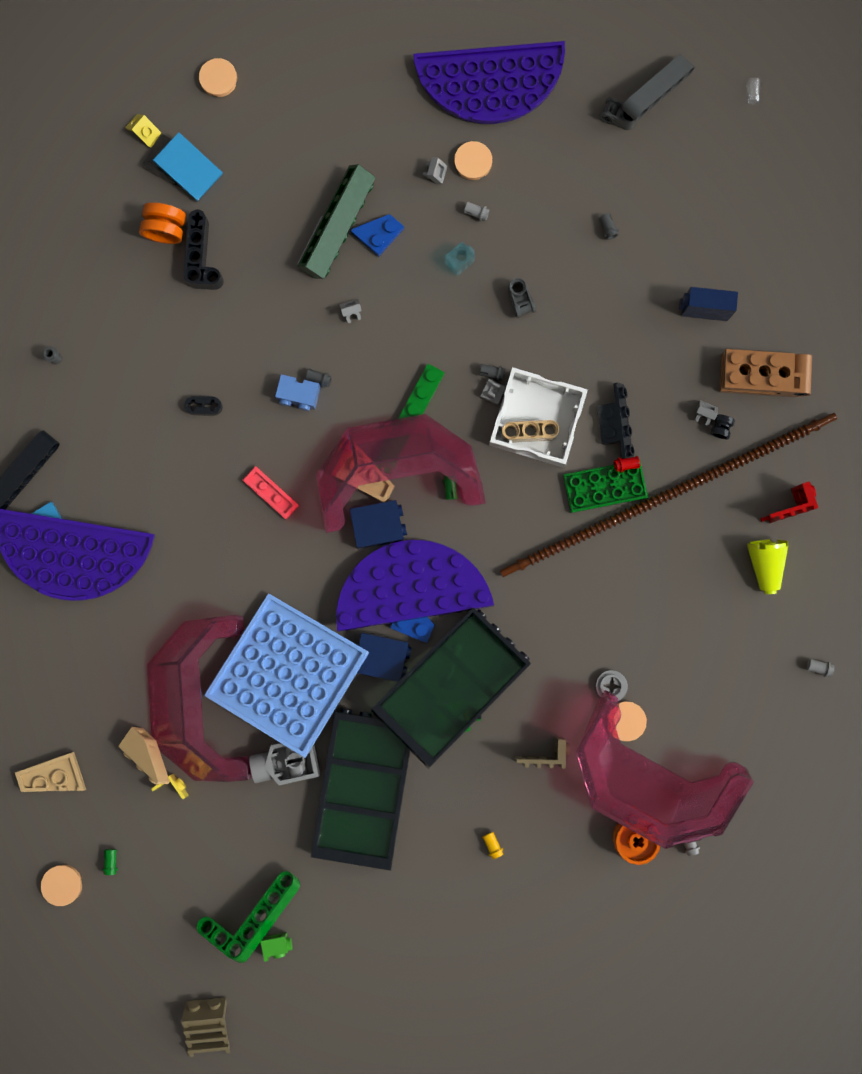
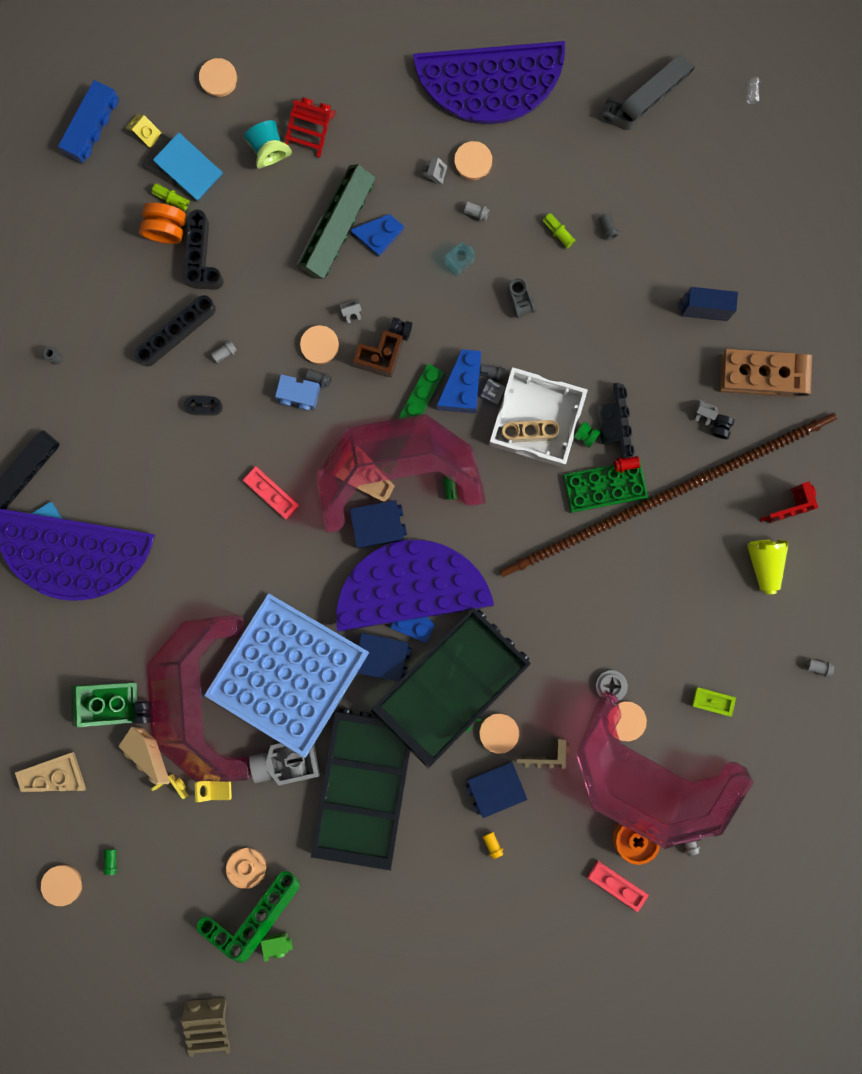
(88, 122): none -> blue brick
(102, 703): none -> green slope
(141, 707): none -> black wheel
(170, 197): none -> lime axle
(179, 321): none -> black beam
(213, 791): none -> light yellow bracket
(223, 352): none -> light grey pin
(246, 868): none -> light nougat tile
(266, 143): none -> hat
(313, 113): none -> red plate
(319, 344): none -> light nougat tile
(382, 359): none -> reddish brown brick
(401, 328): none -> black wheel
(462, 385): none -> blue wedge
(496, 789): none -> dark blue brick
(499, 733): none -> light nougat tile
(558, 230): none -> lime axle
(586, 434): none -> green wheel
(617, 886): none -> coral tile
(713, 701): none -> lime plate

